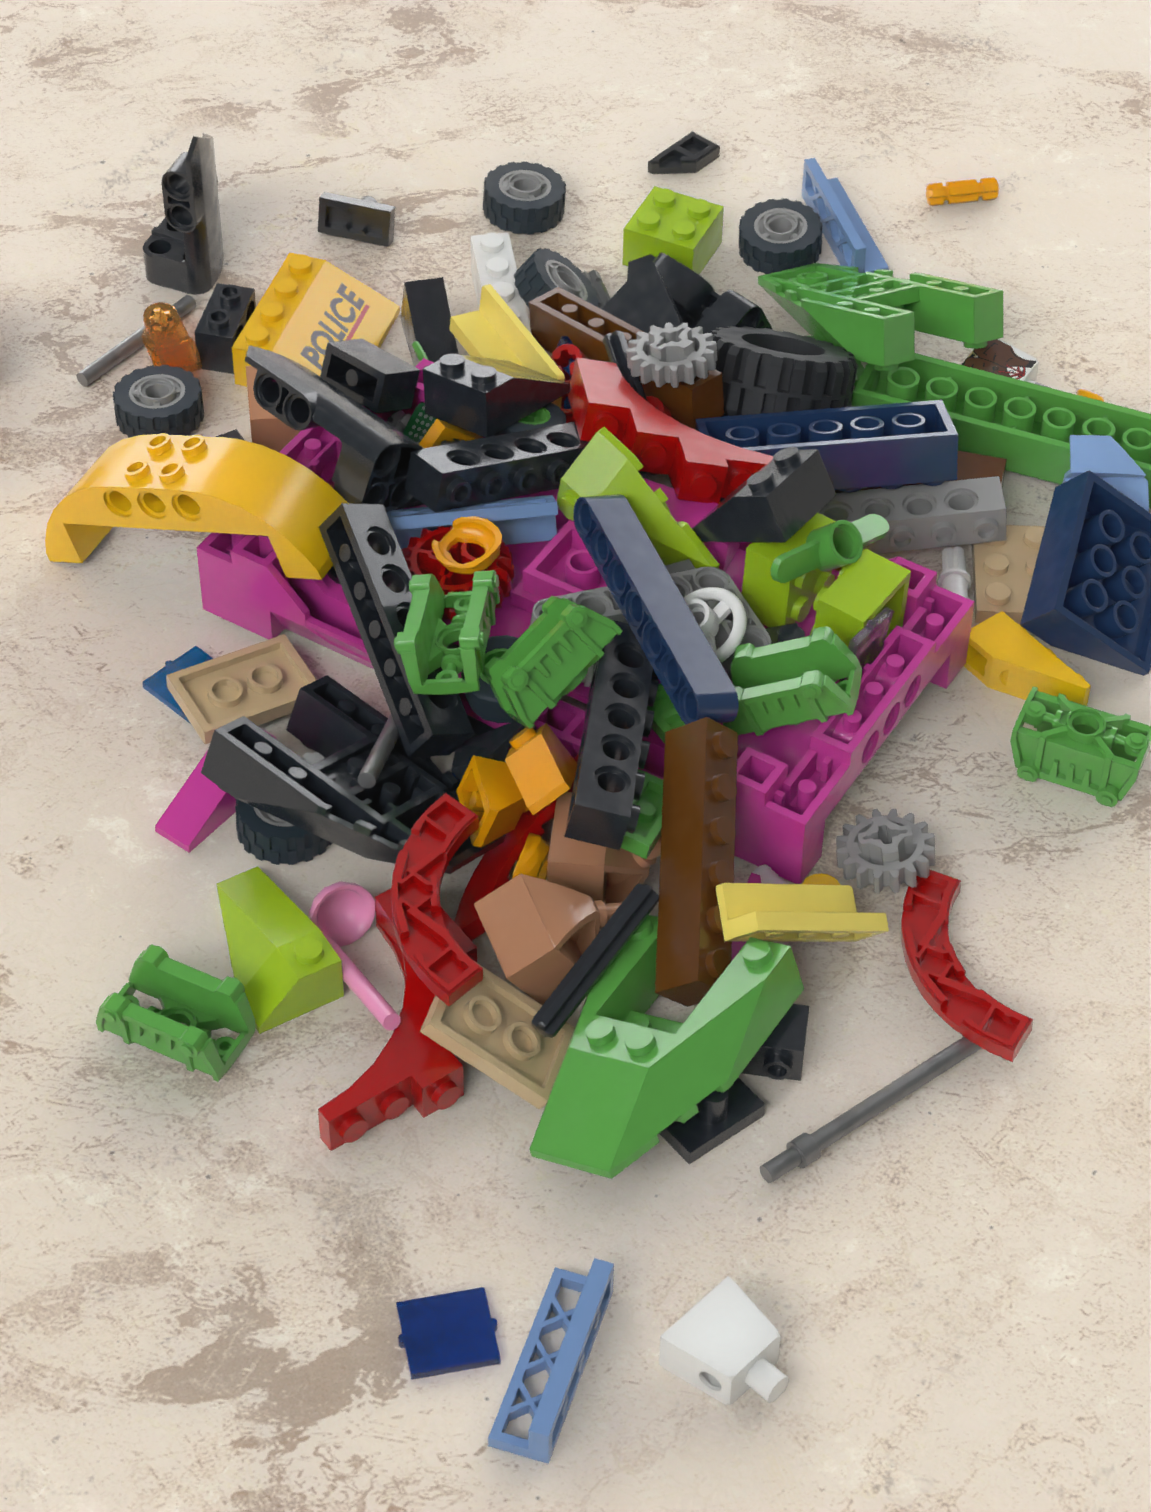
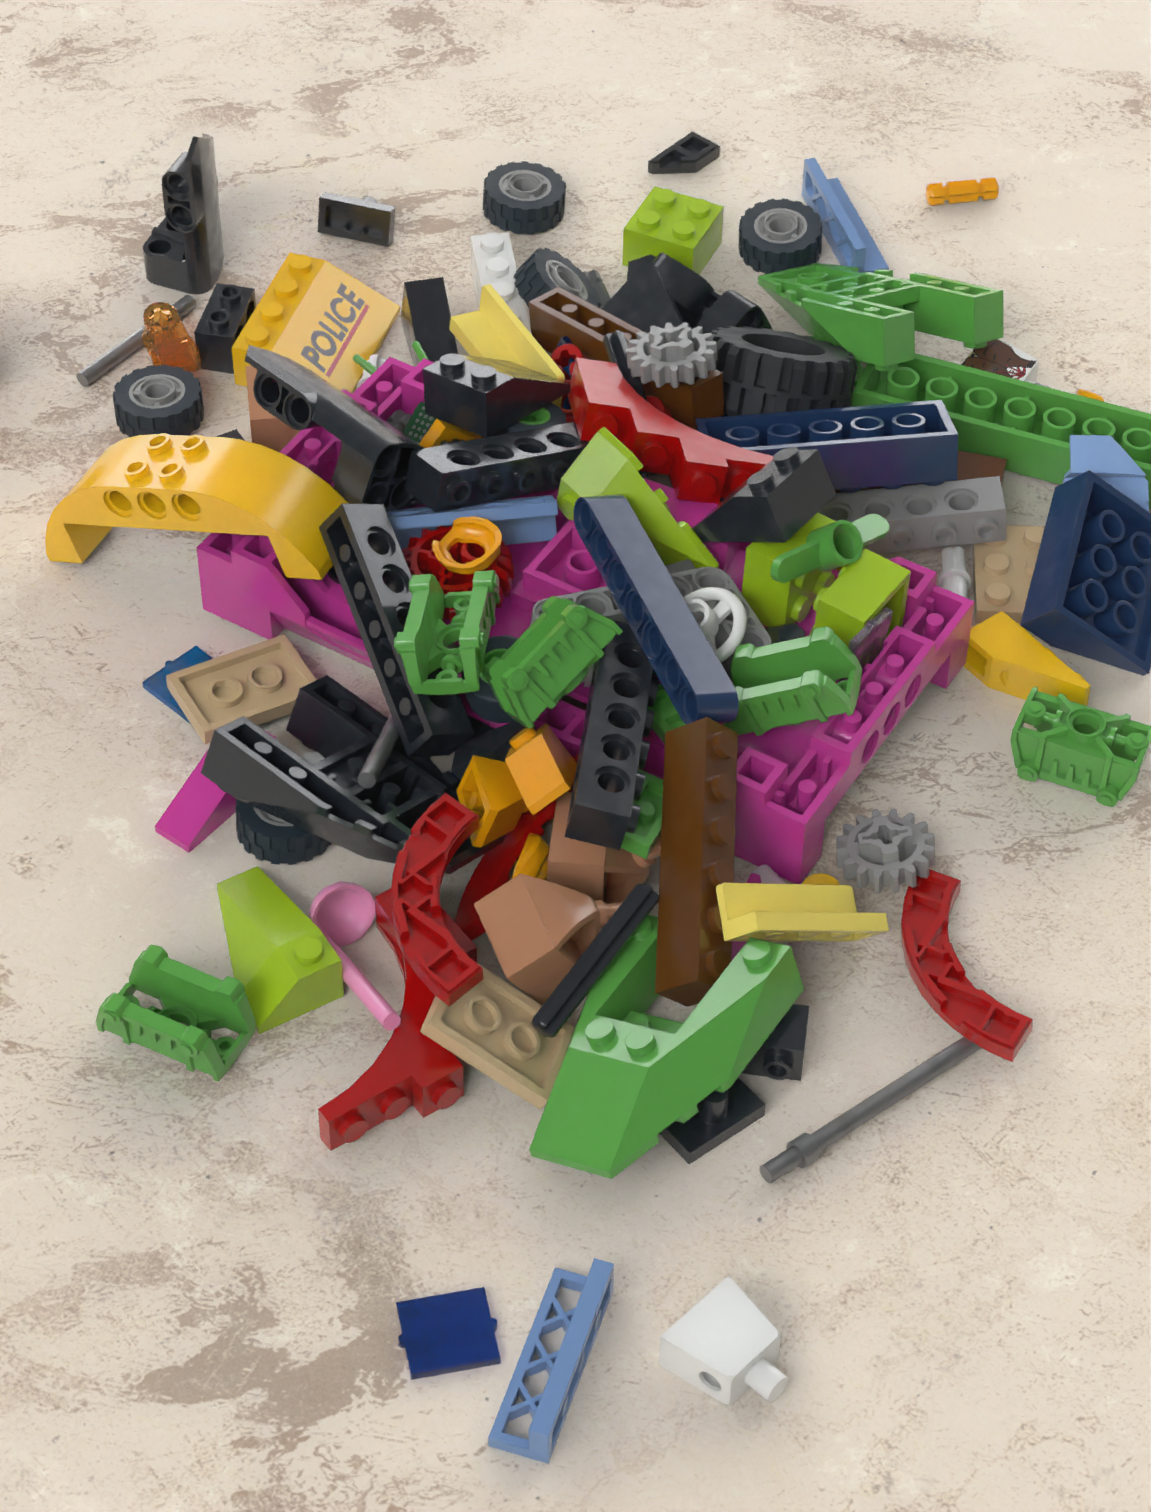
(370, 375): black brick -> none

